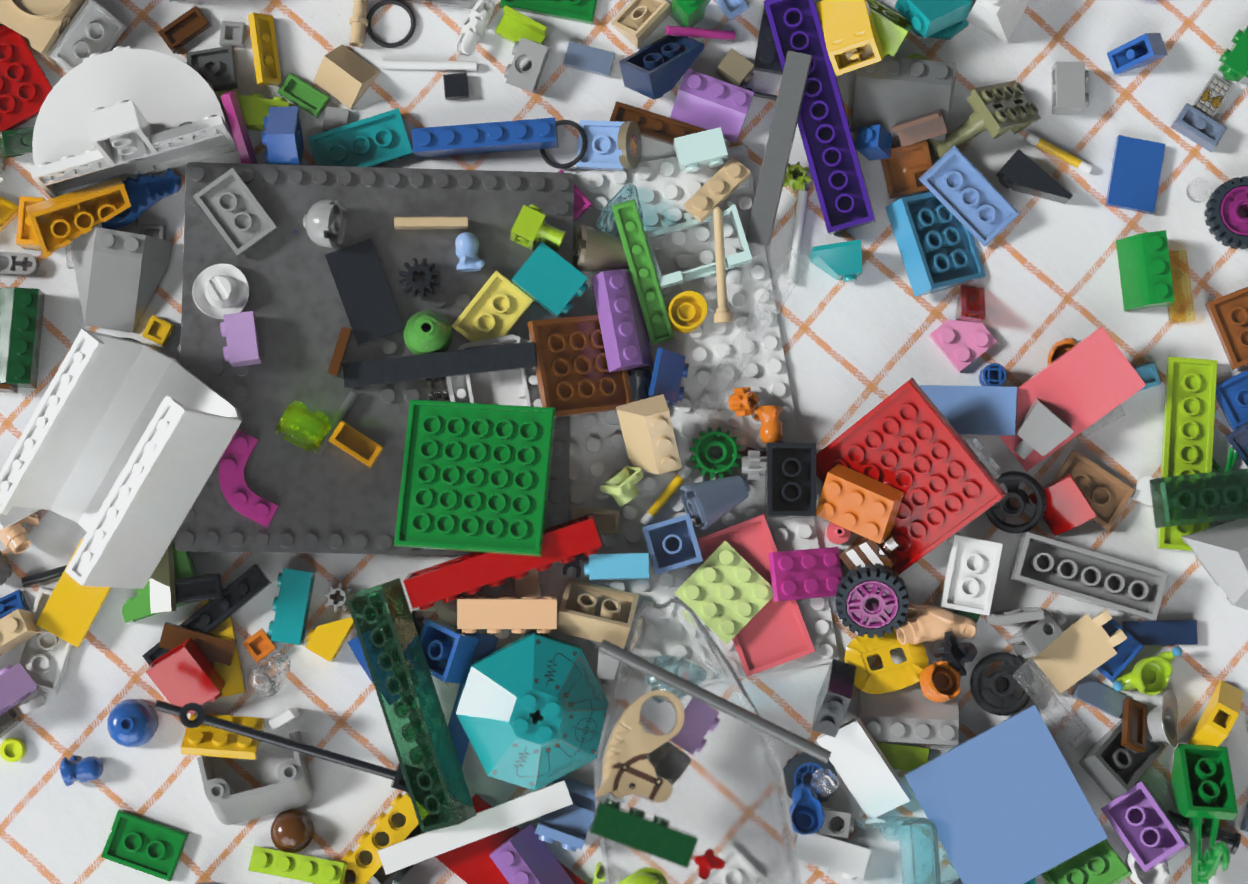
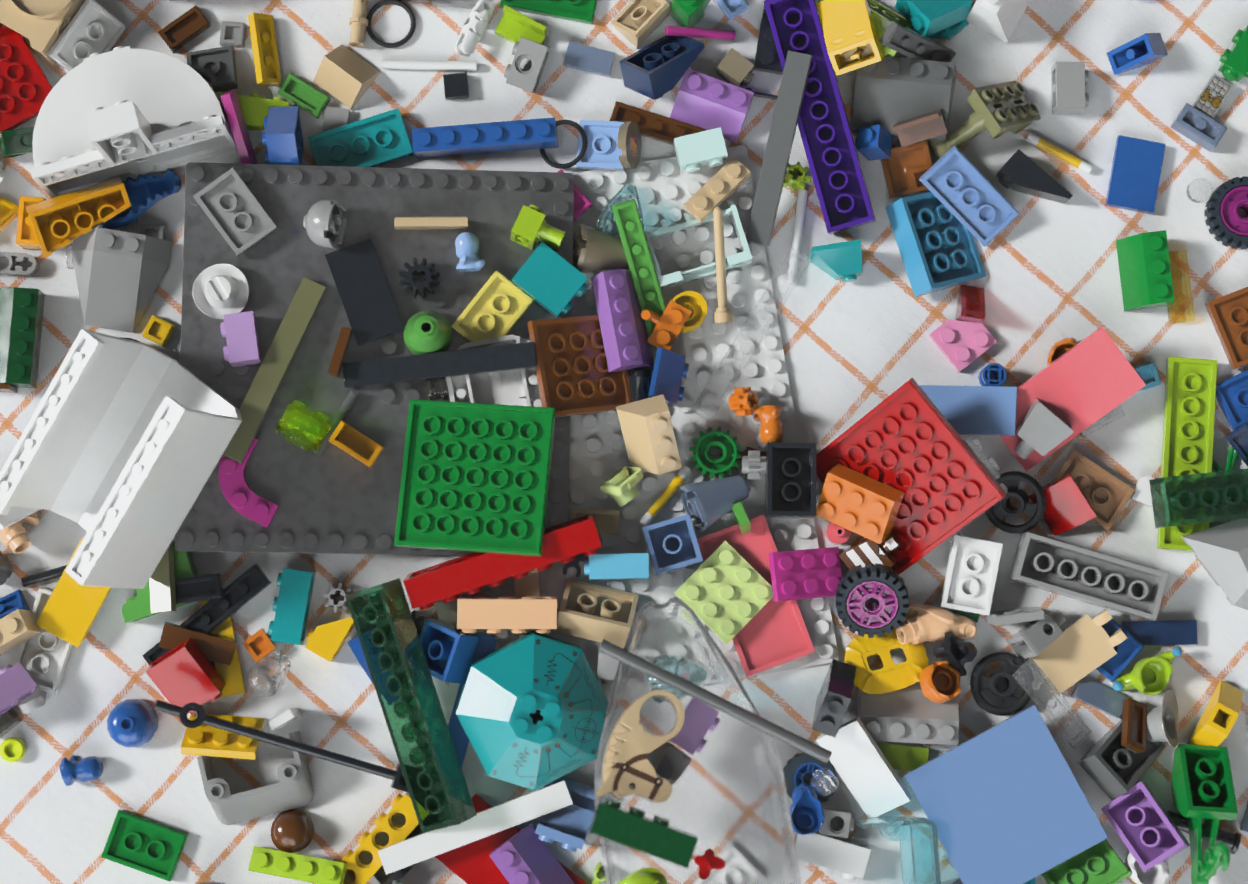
(274, 366): none -> olive tile
(667, 325): none -> orange plate
(741, 518): none -> bright green tile
(915, 44): none -> dark grey tile

